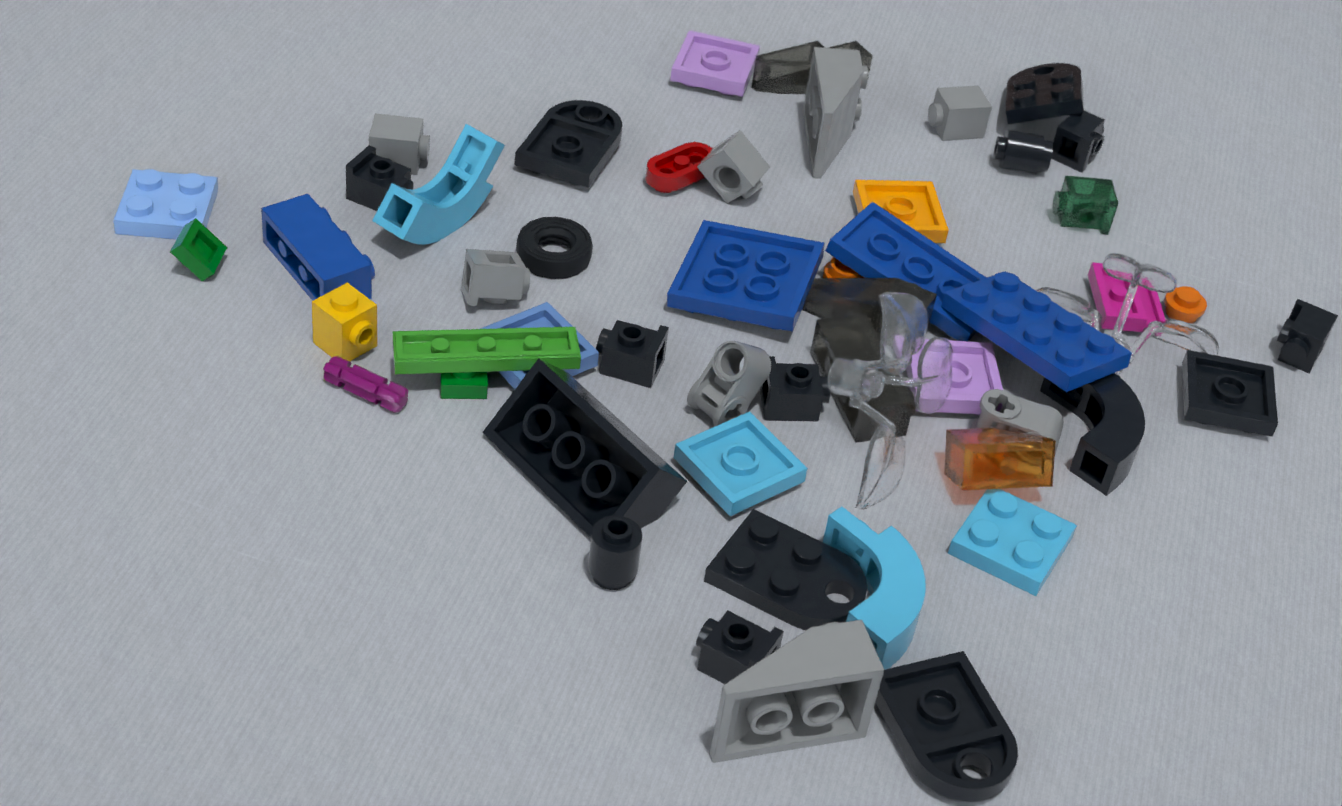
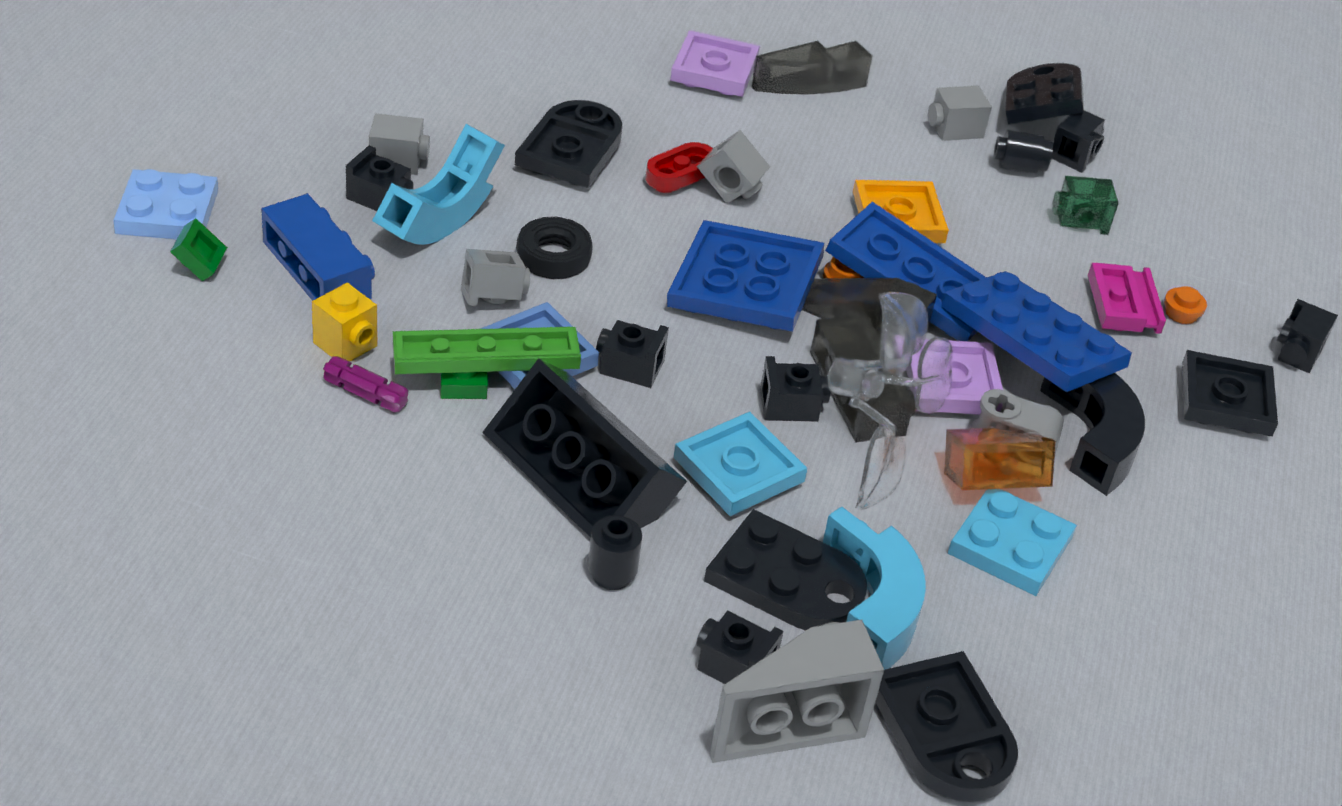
(725, 385): light grey piece -> none
(832, 103): light grey slope -> none
(1150, 277): clear plant -> none

